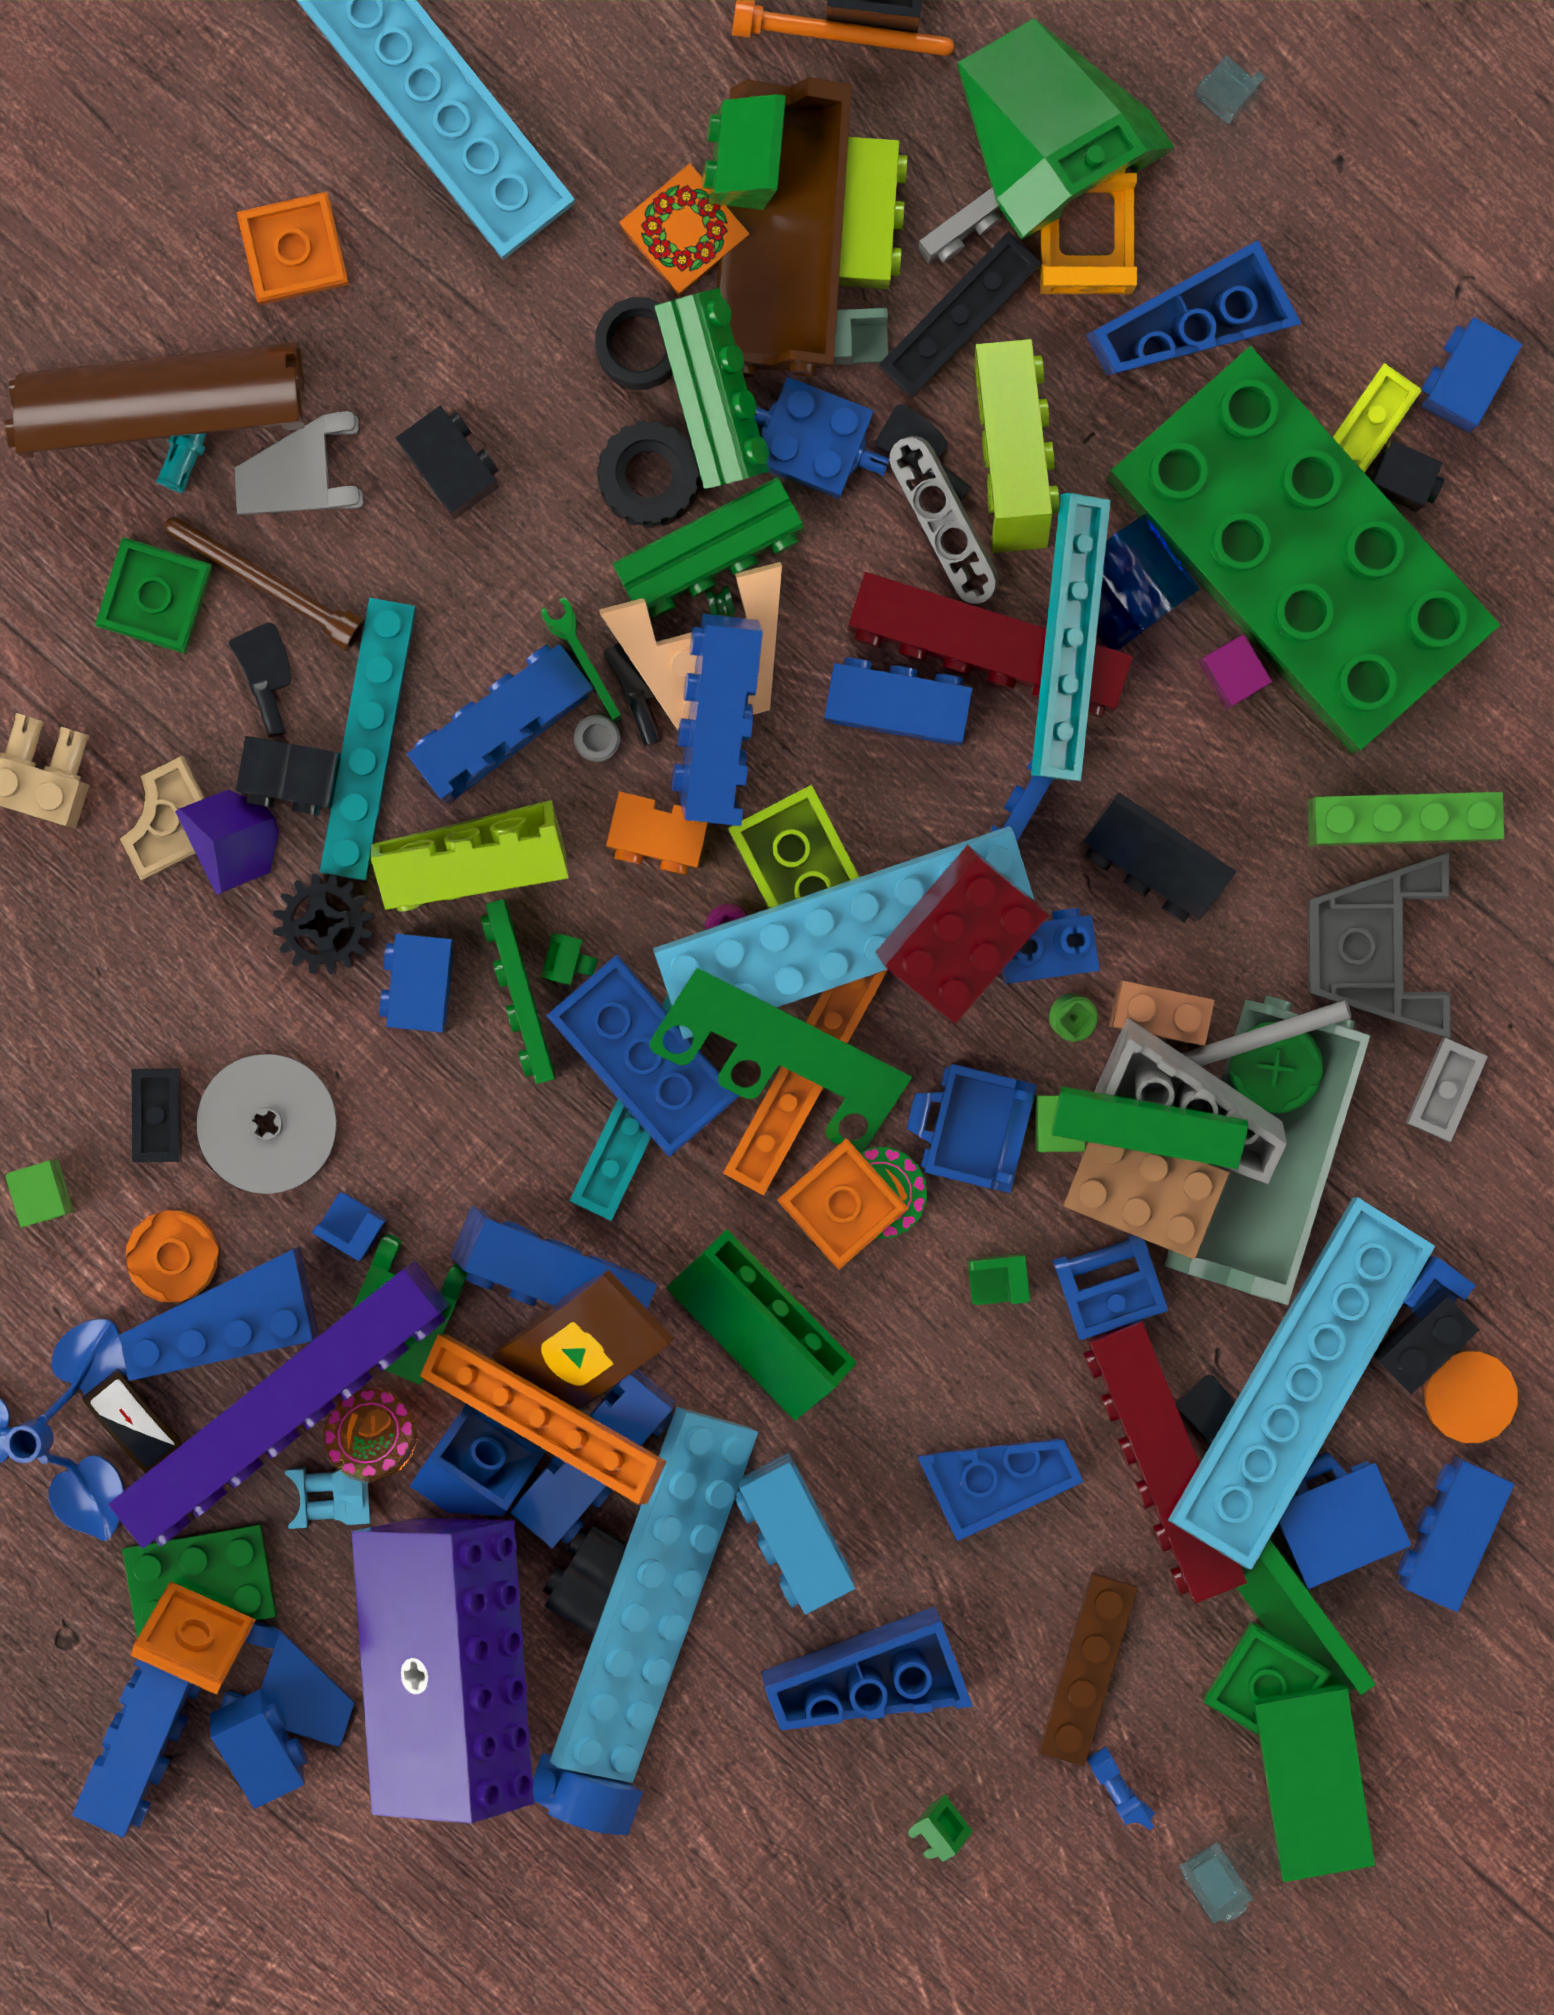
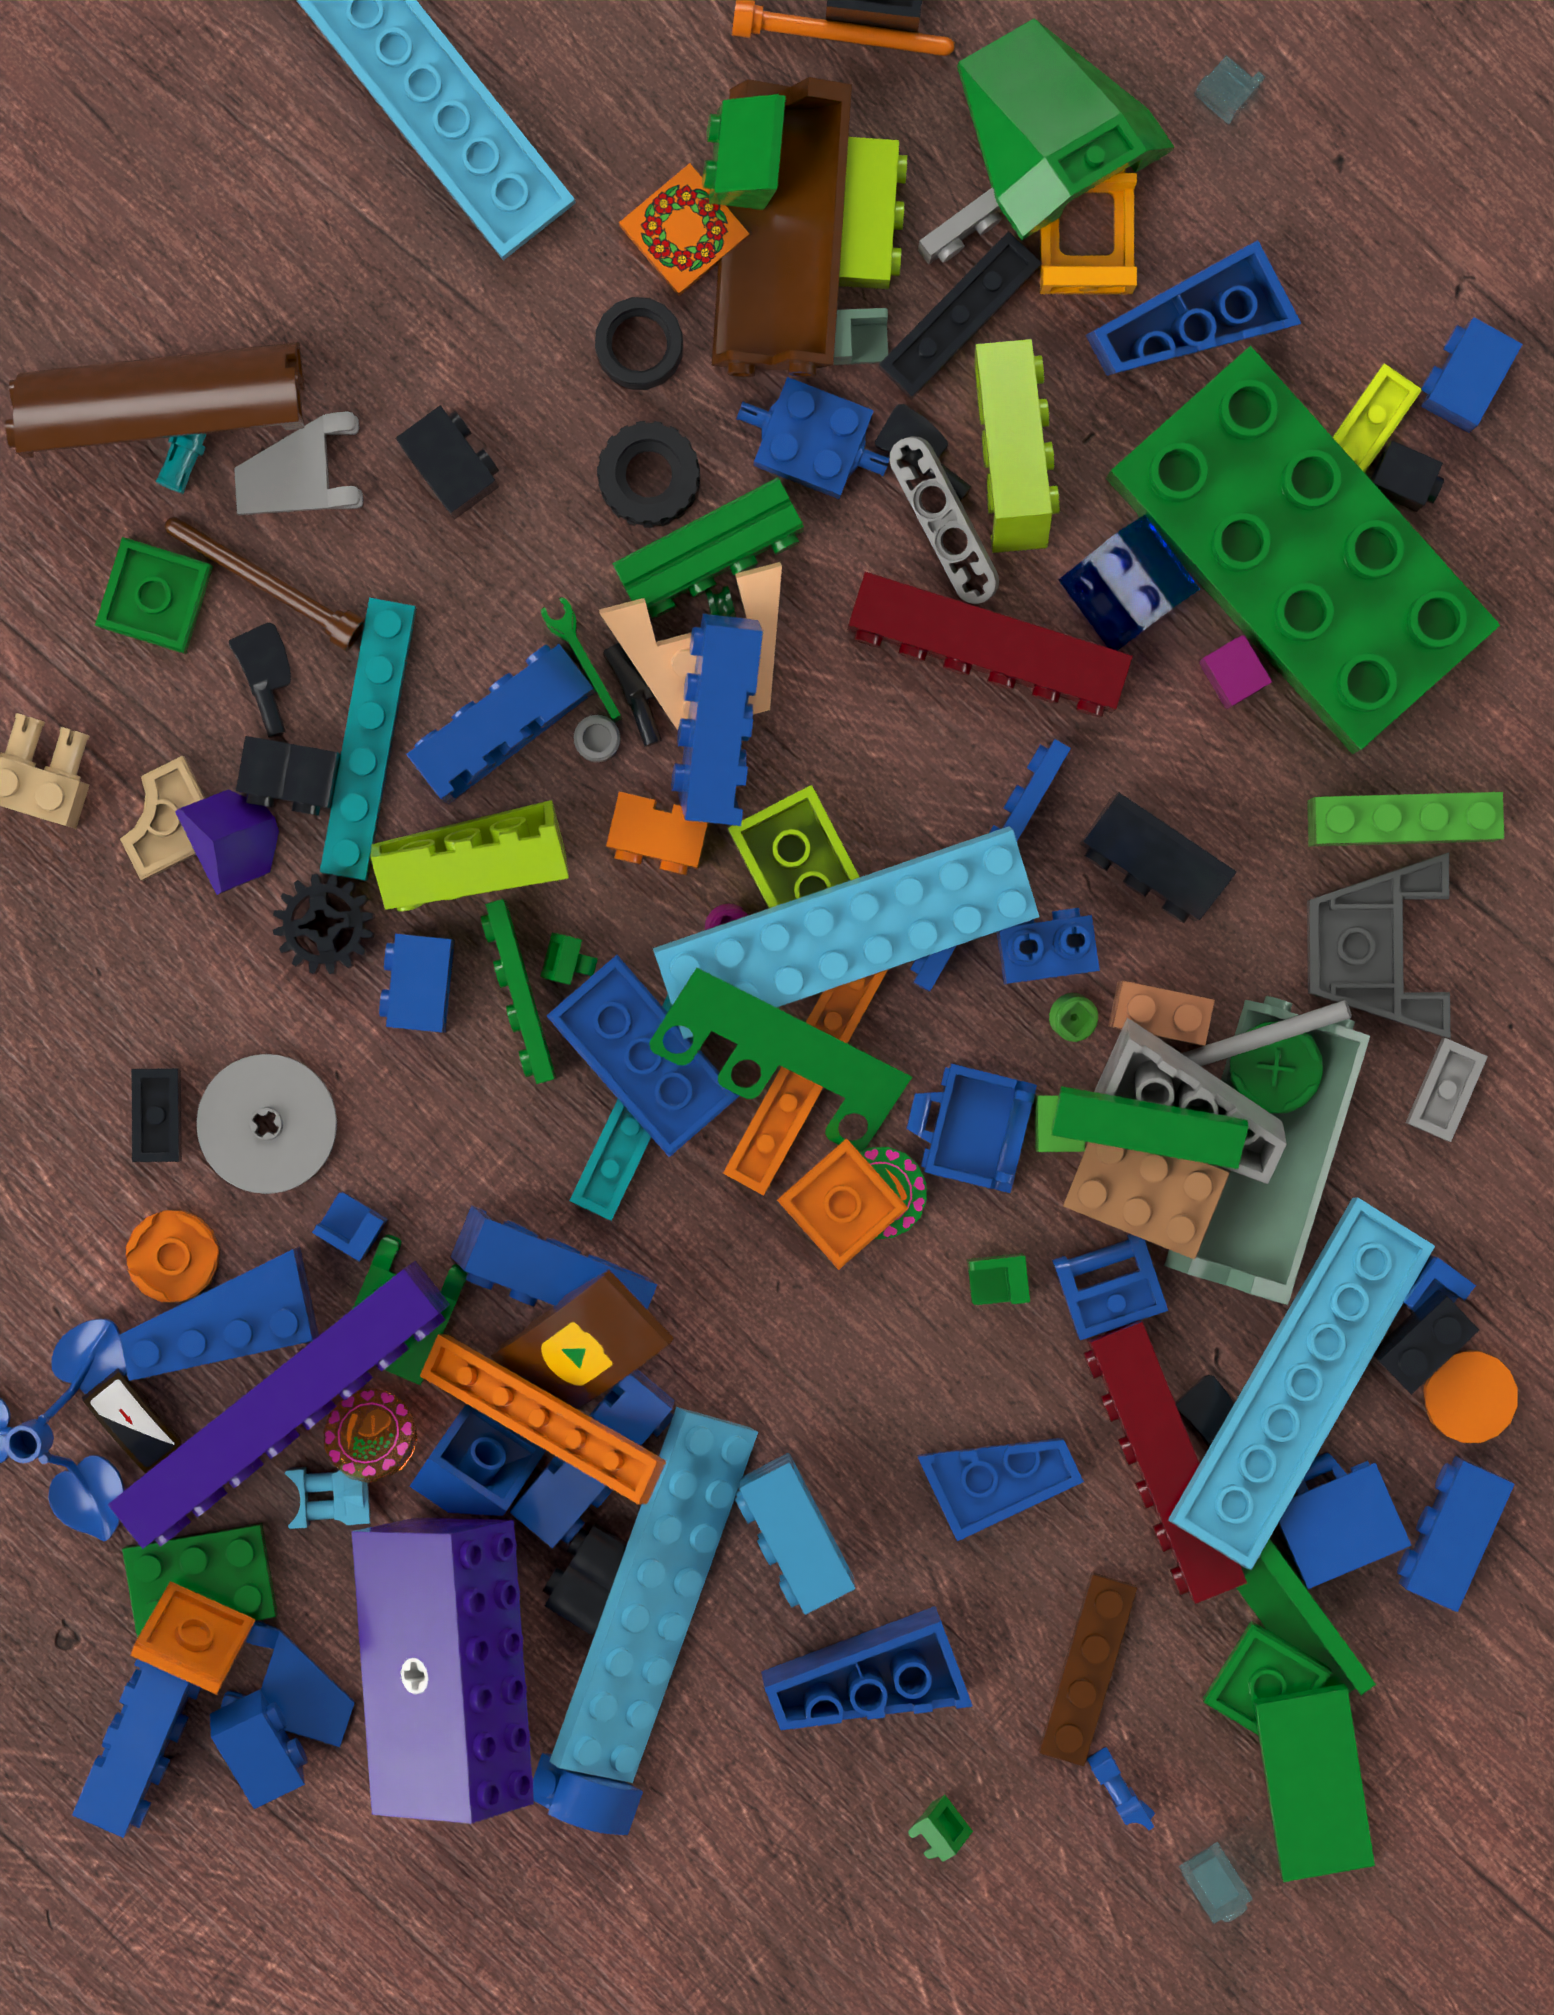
(39, 1193): bright green panel -> none
(293, 248): orange tile -> none
(712, 388): green brick -> none
(761, 1325): green brick -> none
(898, 702): blue brick -> none
(961, 934): dark red brick -> none
(1070, 637): teal plate -> none

